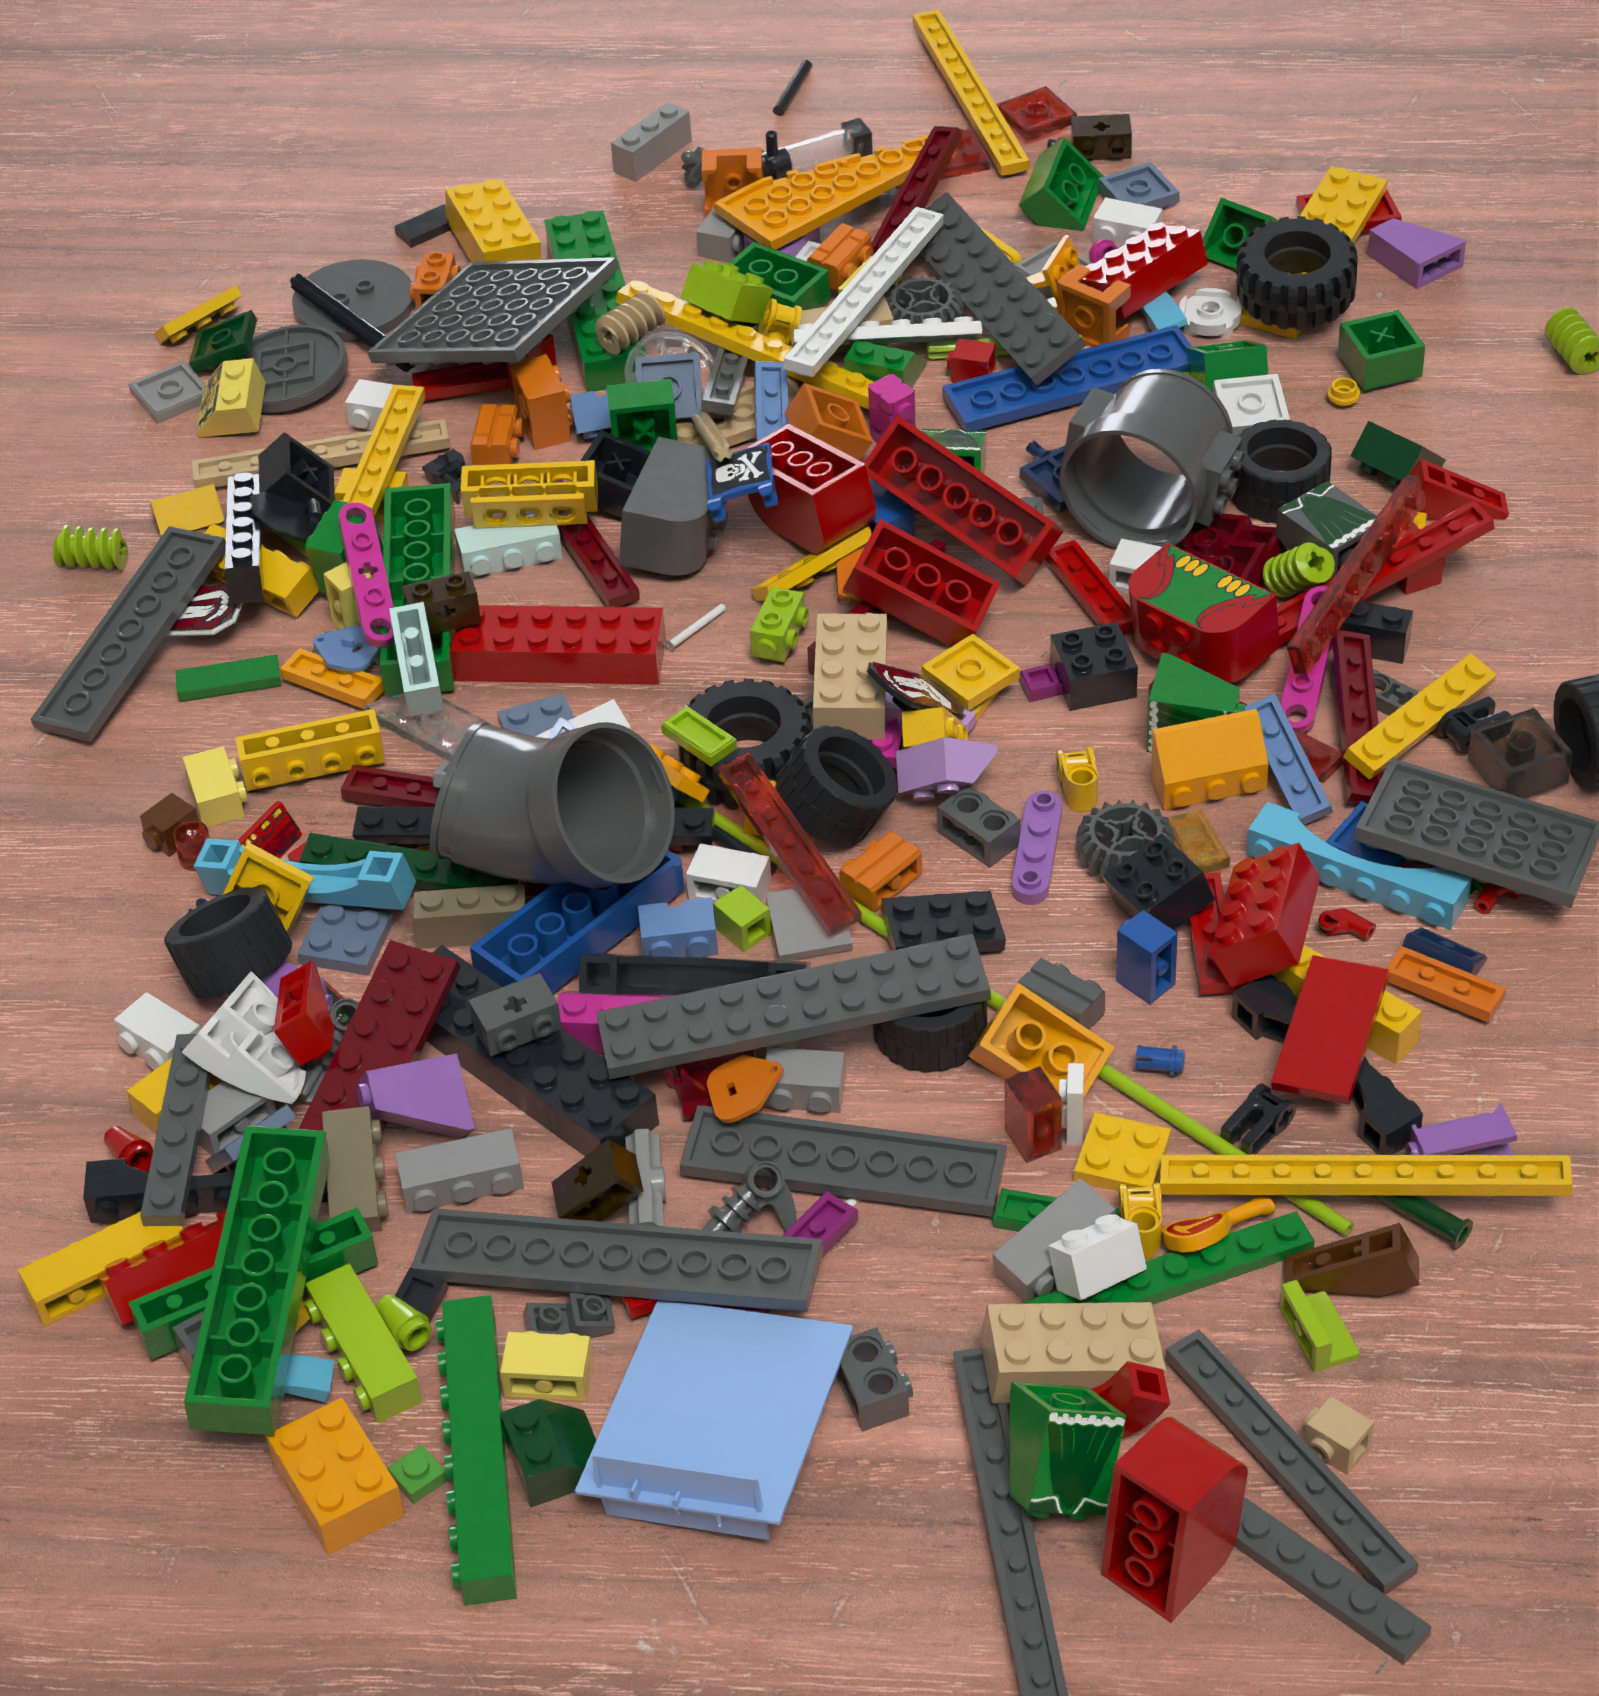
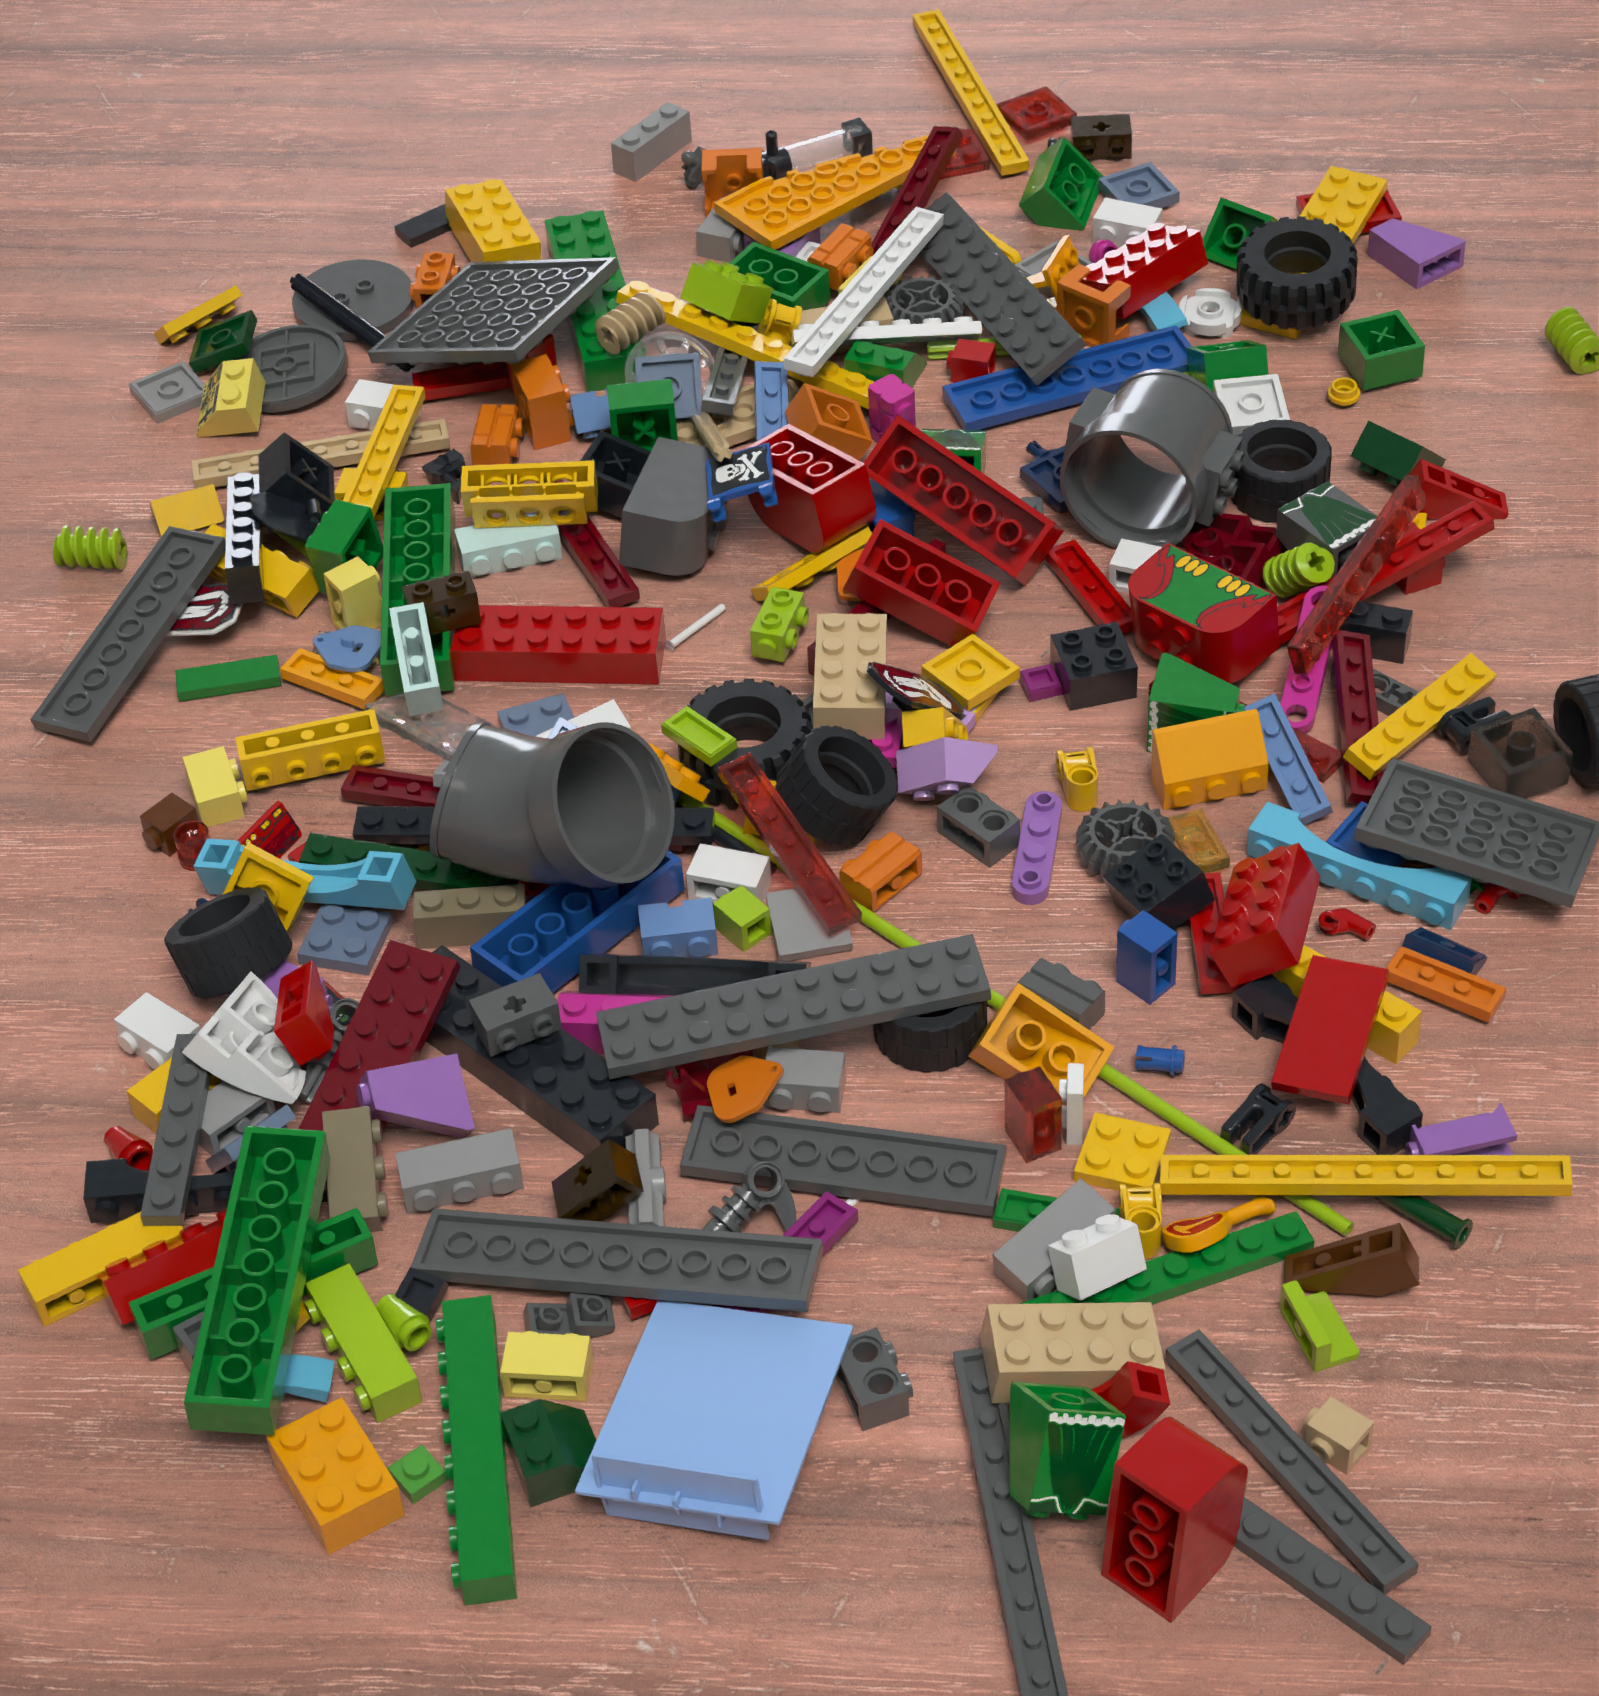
(362, 554): dark pink piece -> none
(792, 87): black bar -> none
(941, 917): black plate -> none

